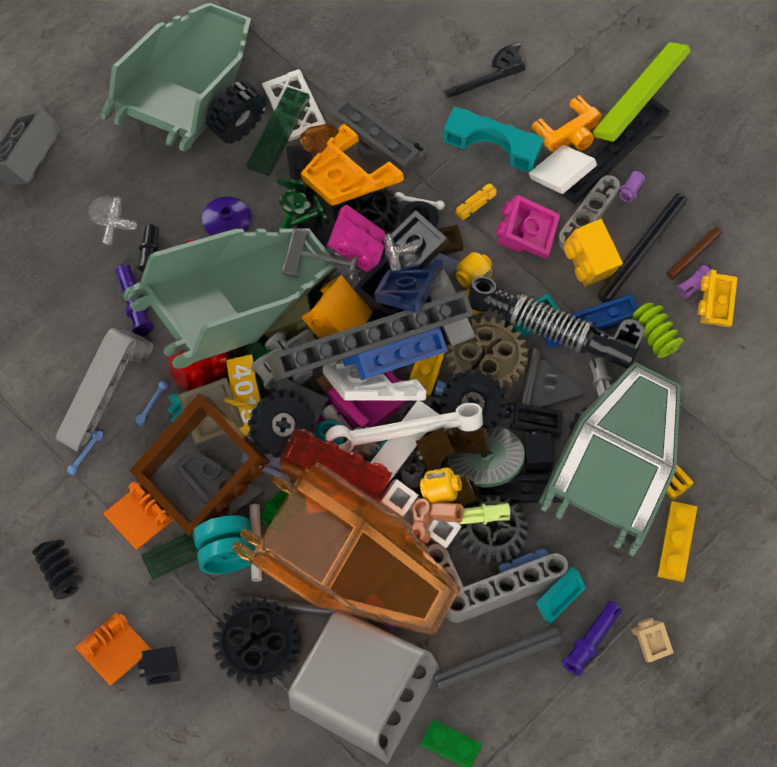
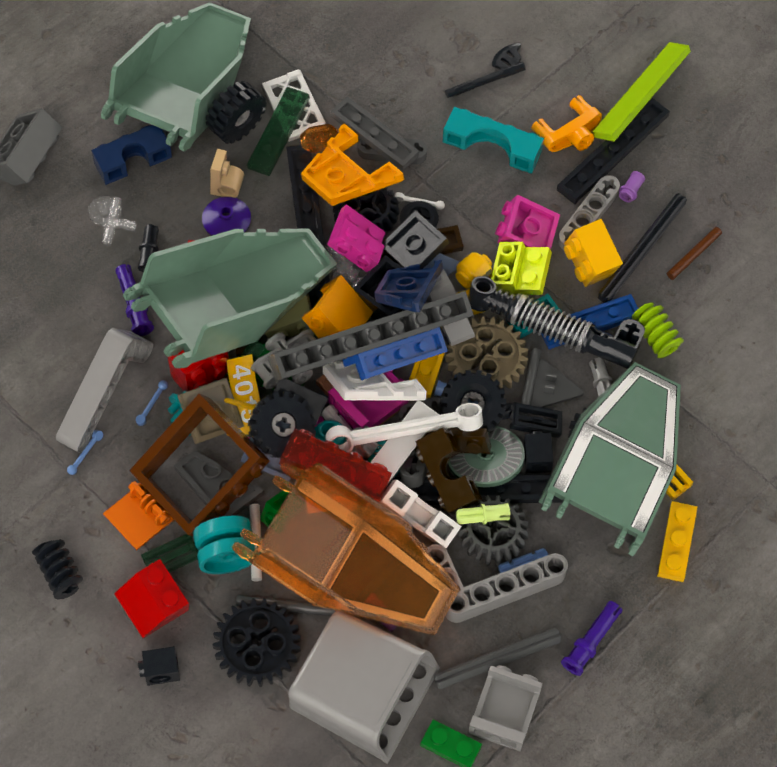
(113, 648): orange hinge -> none
(147, 143): none -> dark blue arch
(152, 599): none -> red slope
(225, 178): none -> tan plate
(295, 252): dark grey piece -> none
(296, 204): dark green plant -> none
(392, 251): clear piece -> none
(426, 512): nougat bar -> none
(440, 485): yellow head -> none
(476, 201): yellow axle -> none
(505, 707): none -> light grey panel
(521, 268): none -> neon yellow brick
(561, 595): teal tile -> none
(562, 169): white tile -> none
(653, 639): tan bracket -> none
(693, 283): medium lavender pin -> none
(718, 299): yellow bracket -> none

